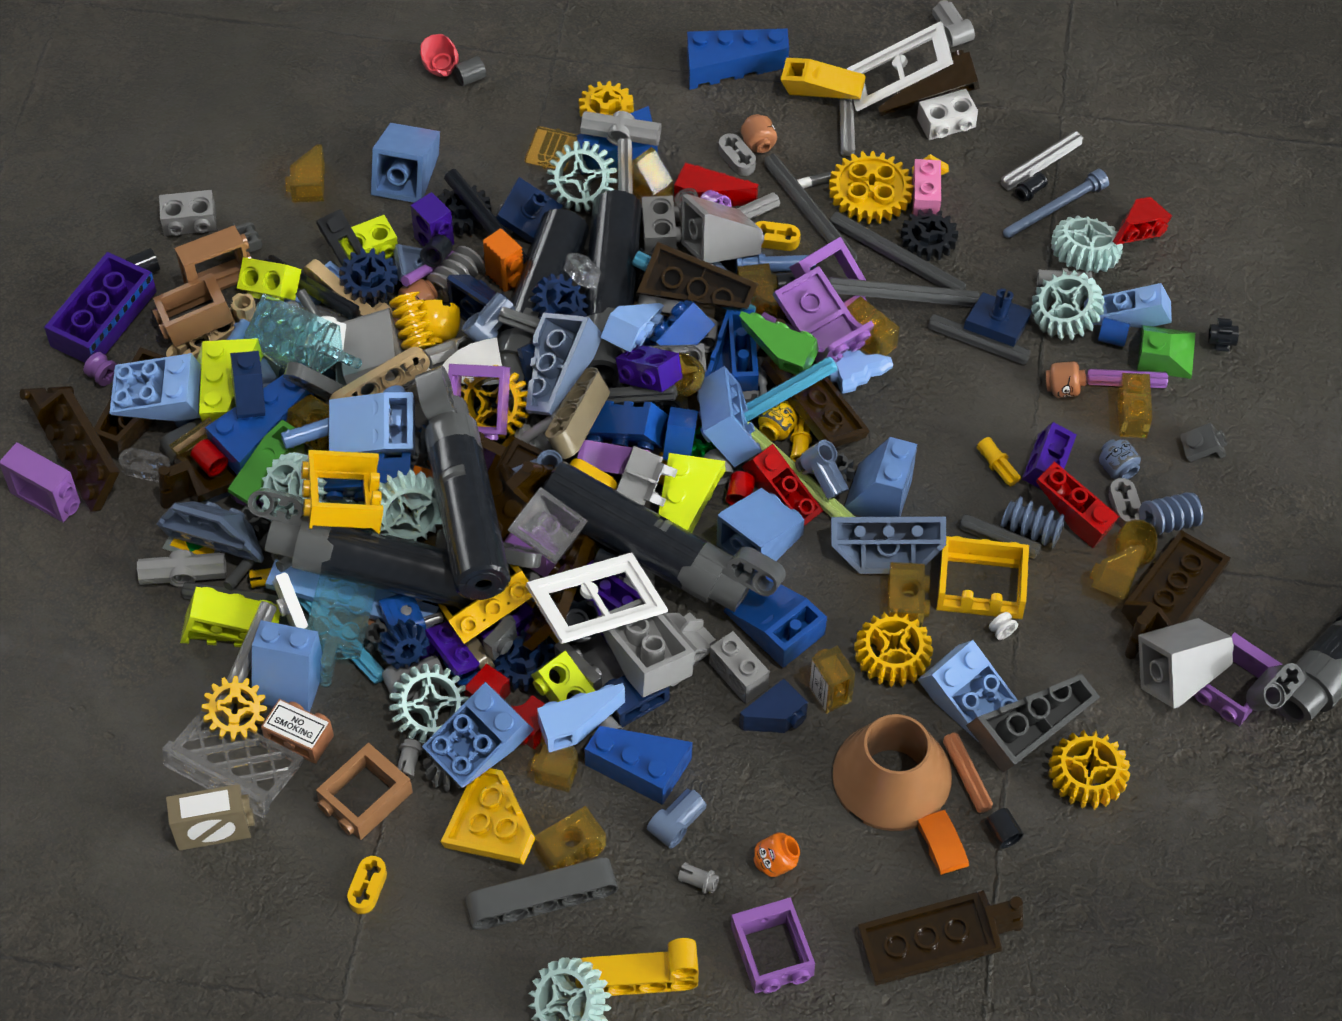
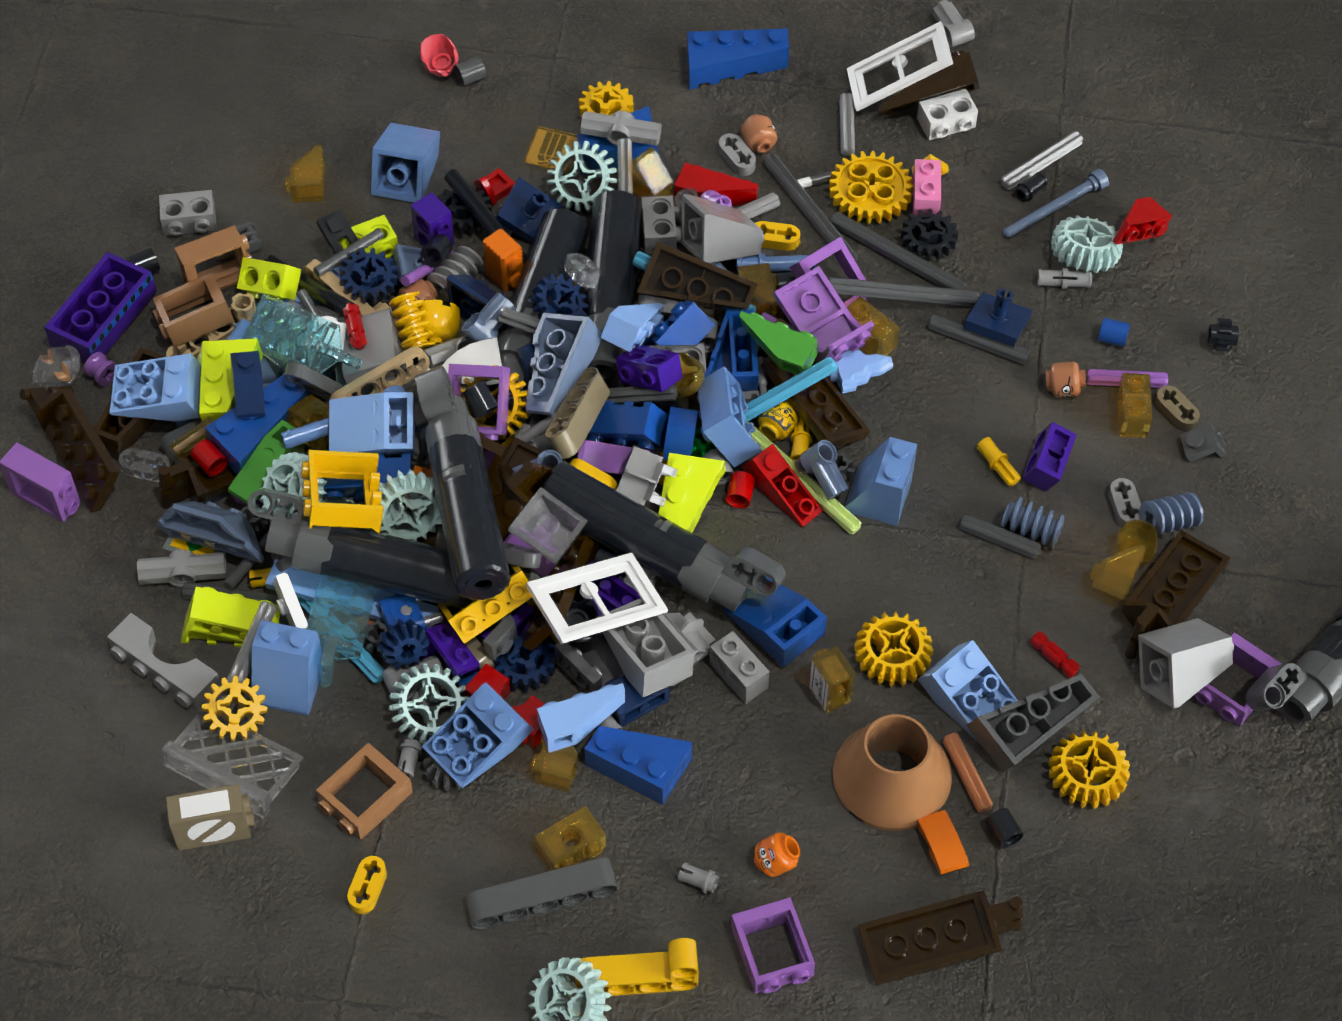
(57, 367): none -> clear hair
(135, 643): none -> light grey arch
(298, 730): brick -> none
(338, 258): none -> dark grey bar
(354, 326): none -> red axle
(480, 399): none -> black beam
(490, 821): yellow plate -> none
(495, 185): none -> red tile
(570, 679): neon yellow brick -> none
(672, 824): sand blue piece -> none
(759, 523): medium blue slope -> none
(775, 710): dark blue slope -> none
(820, 79): yellow slope -> none
(876, 541): sand blue wedge -> none
(908, 579): clear yellow brick -> none
(984, 553): yellow window -> none
(1003, 625): white bush -> none
(1055, 654): none -> red axle
(1065, 316): light aqua gear -> none
(1081, 509): red slope -> none
(1119, 459): sand blue head -> none
(1138, 306): light blue slope -> none
(1166, 351): bright green slope -> none
(1175, 410): none -> dark tan beam

